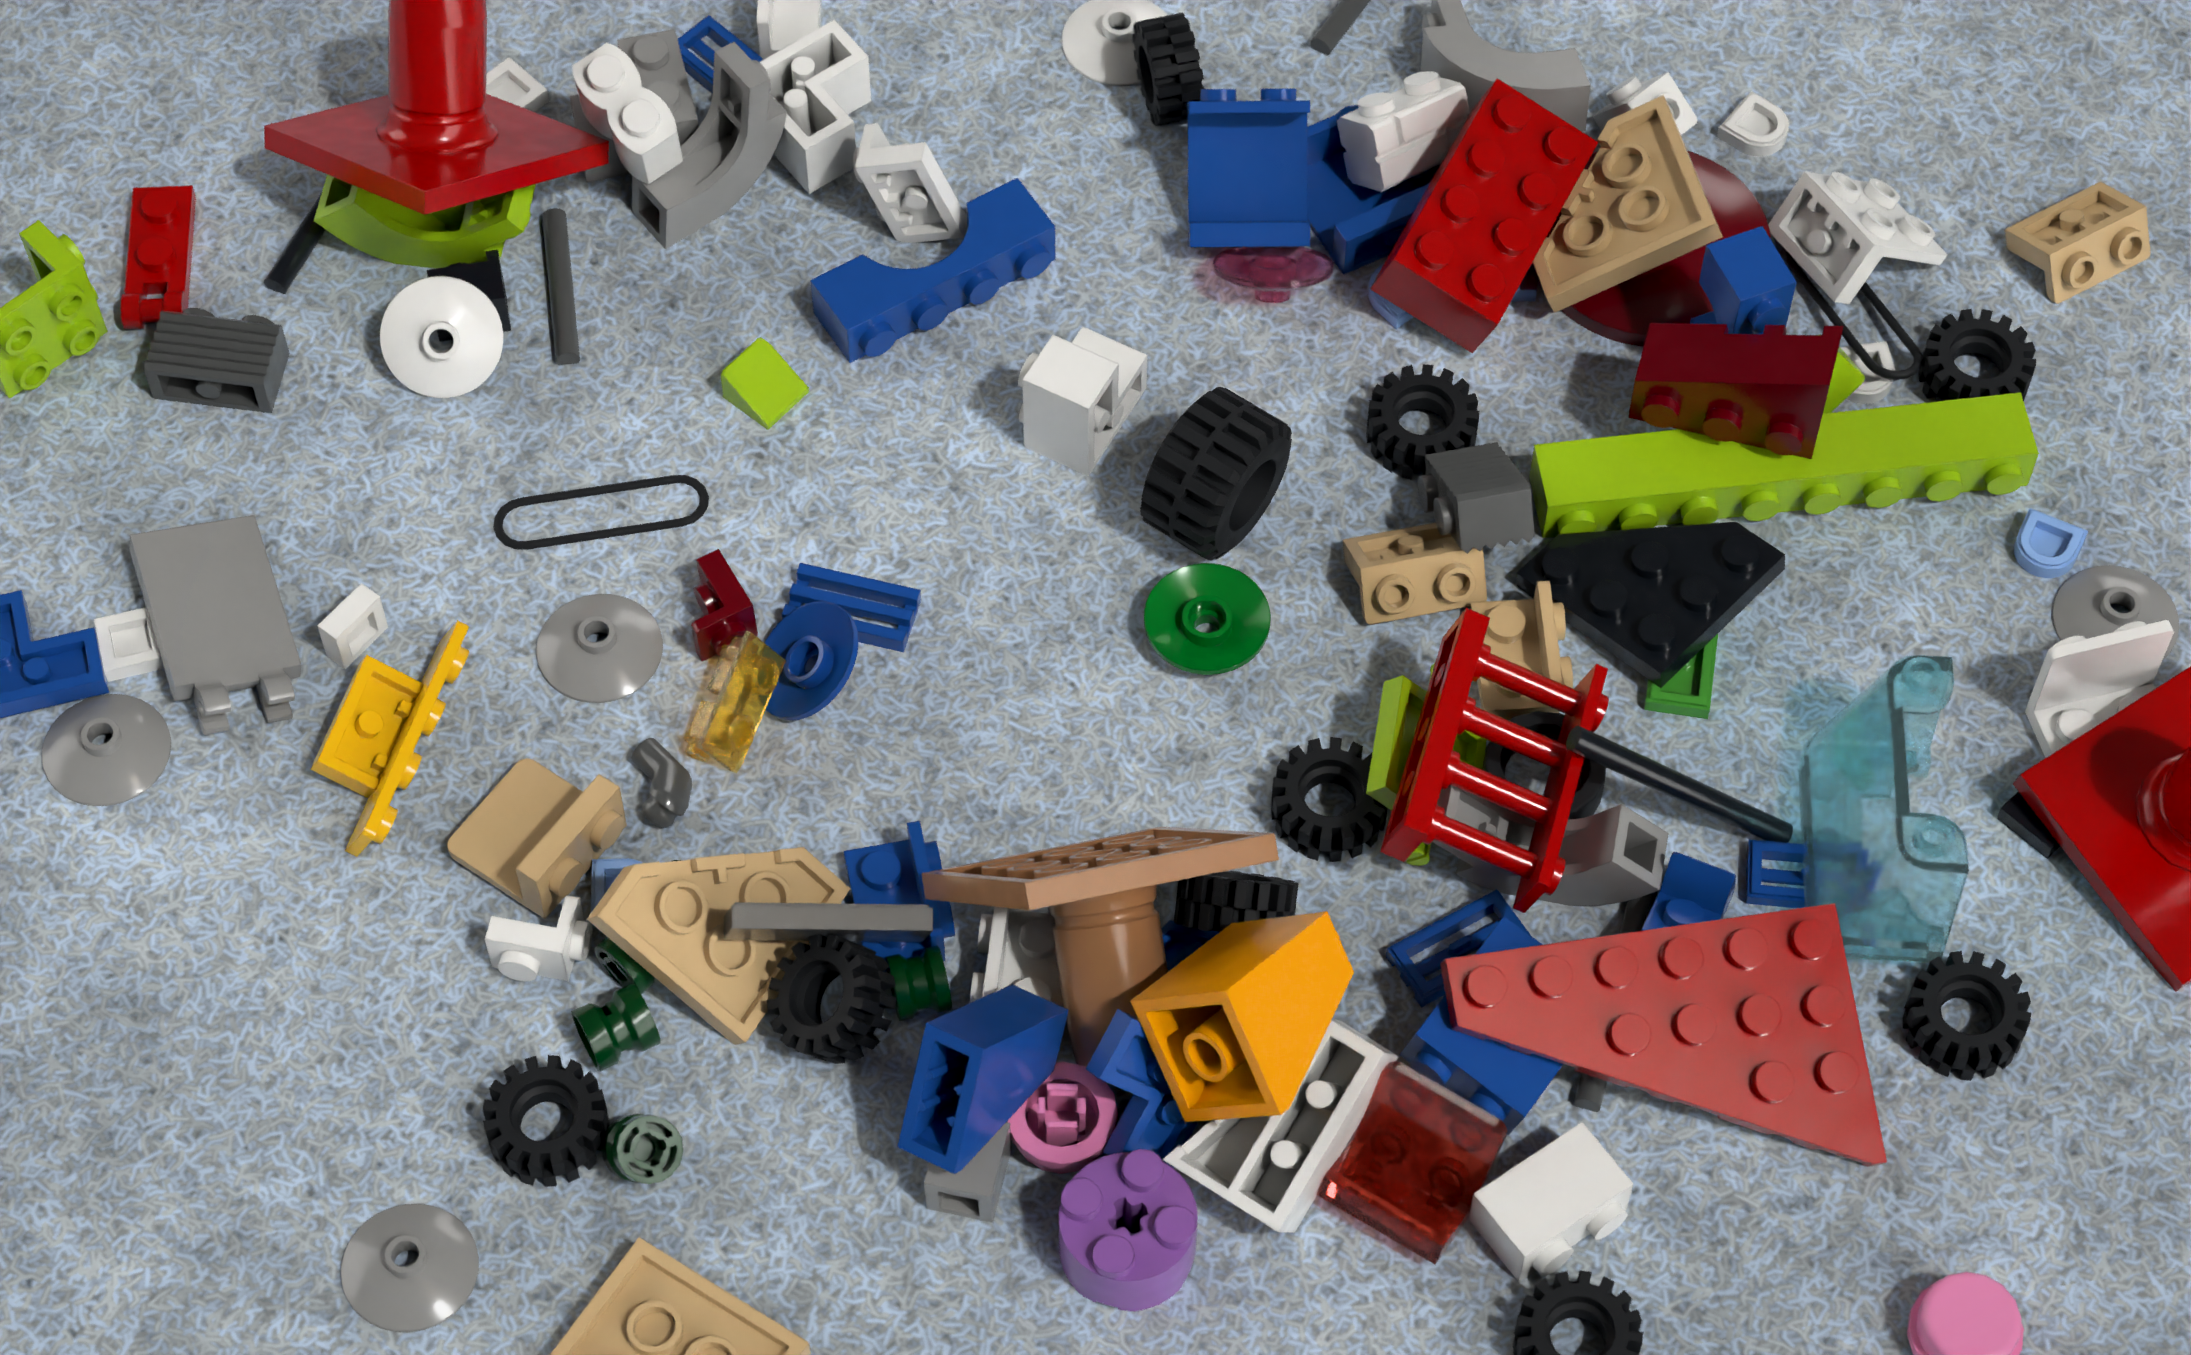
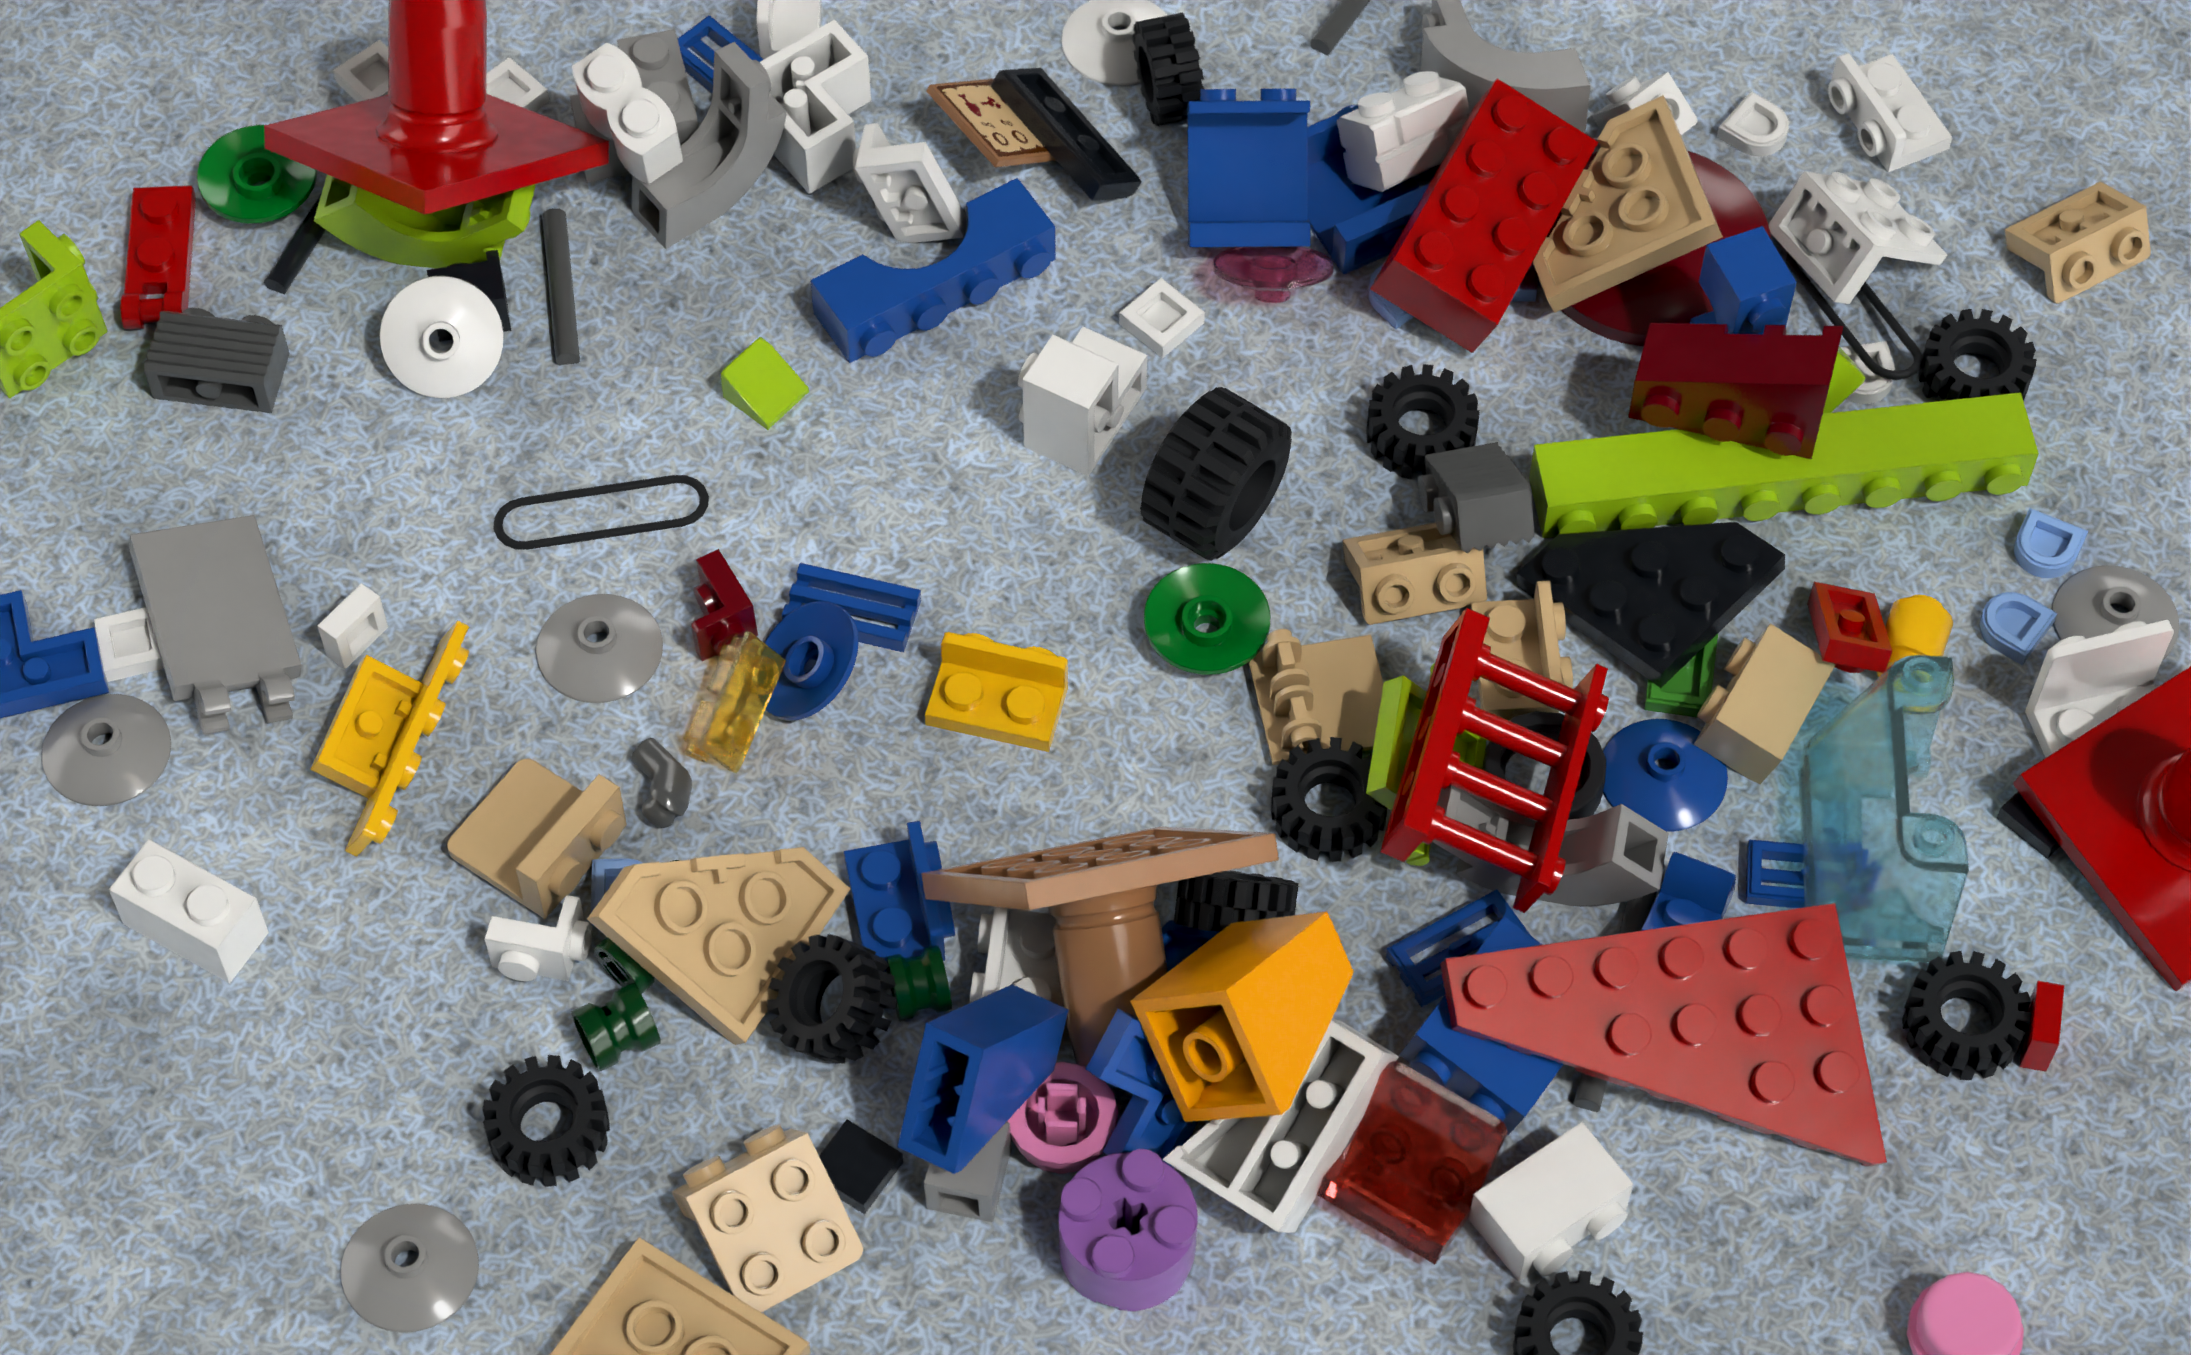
(189, 910): none -> white brick
(239, 162): none -> green dish
(365, 73): none -> white tile
(628, 1148): wheel -> none
(770, 1217): none -> tan bracket
(847, 921): dark grey tile -> none
(859, 1165): none -> black tile
(989, 122): none -> piece
(998, 691): none -> yellow bracket
(1066, 133): none -> black tile
(1161, 317): none -> white tile
(1316, 692): none -> tan hinge
(1666, 798): none -> blue dish
(1677, 785): black bar -> none
(1763, 703): none -> tan brick
(1849, 628): none -> red plate
(1887, 111): none -> white bracket
(1917, 627): none -> yellow brick
(2015, 624): none -> light blue tile
(2044, 1028): none -> red tile

